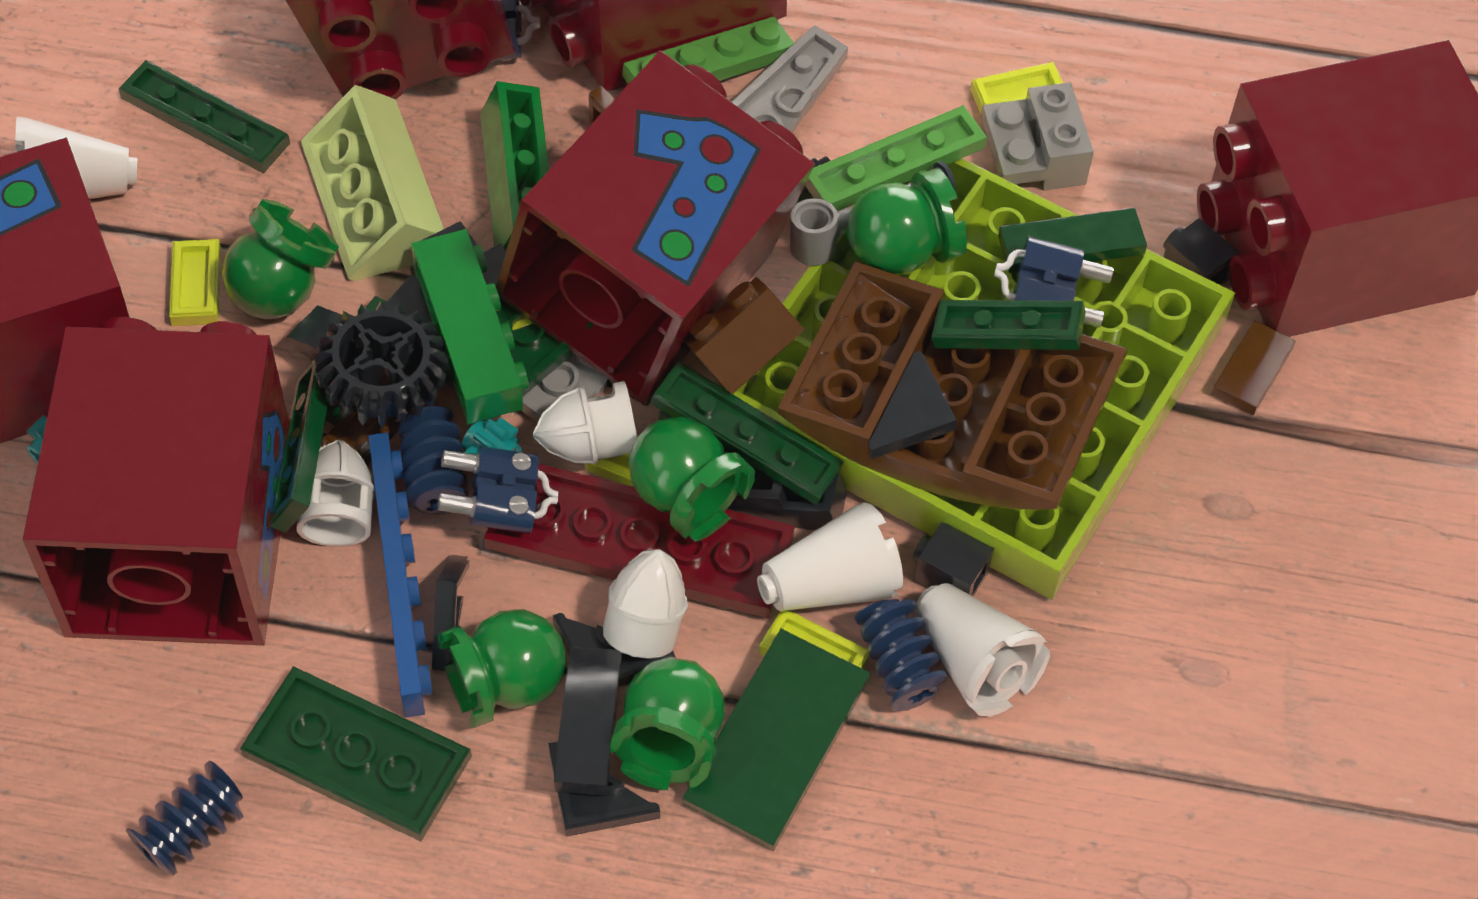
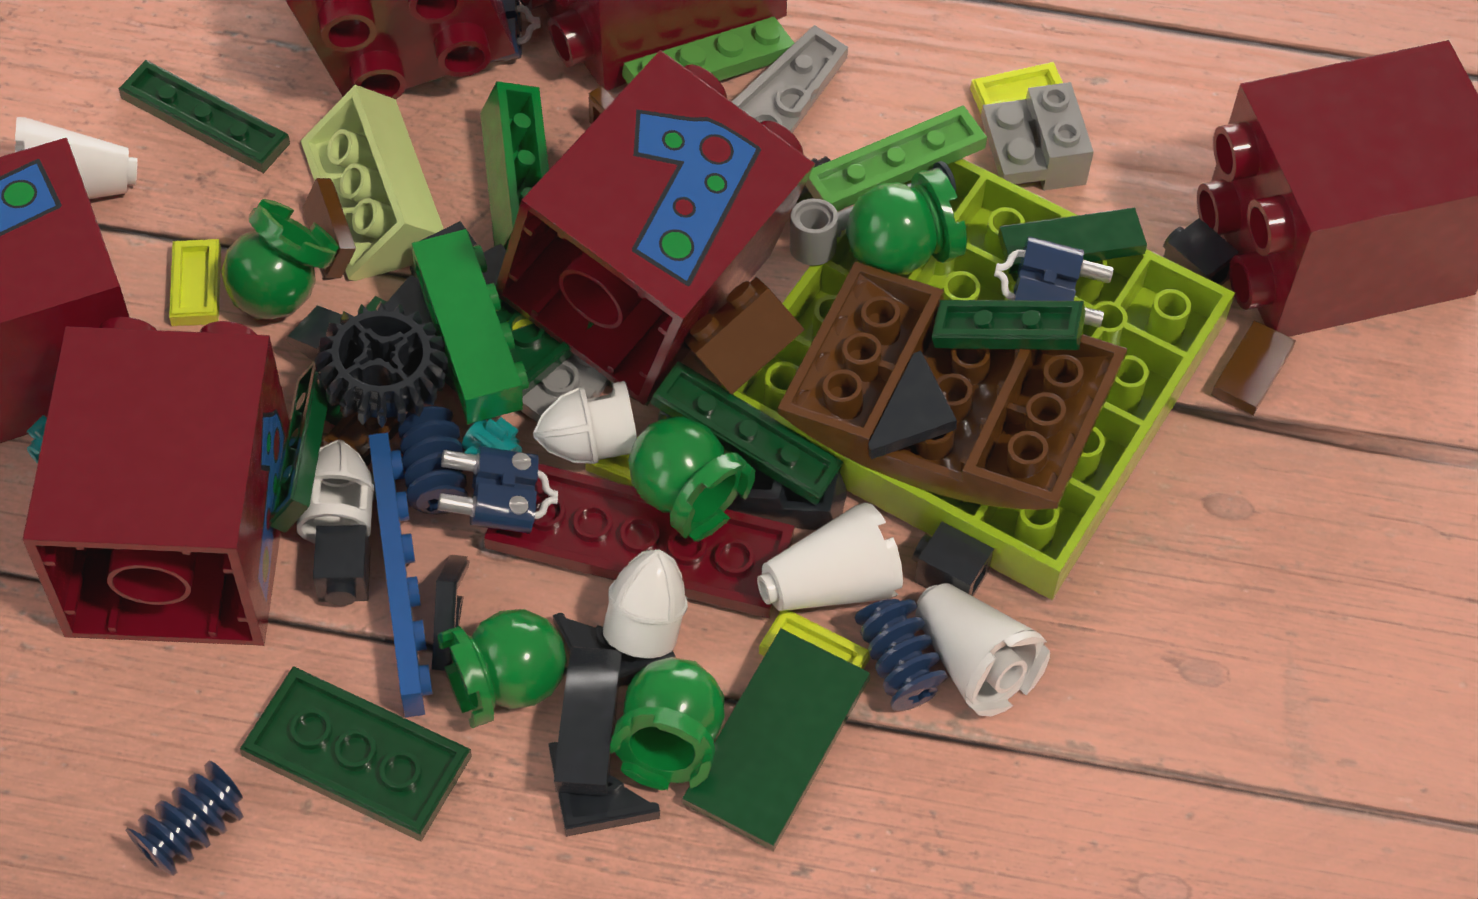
(326, 210): none -> reddish brown tile
(342, 564): none -> black brick

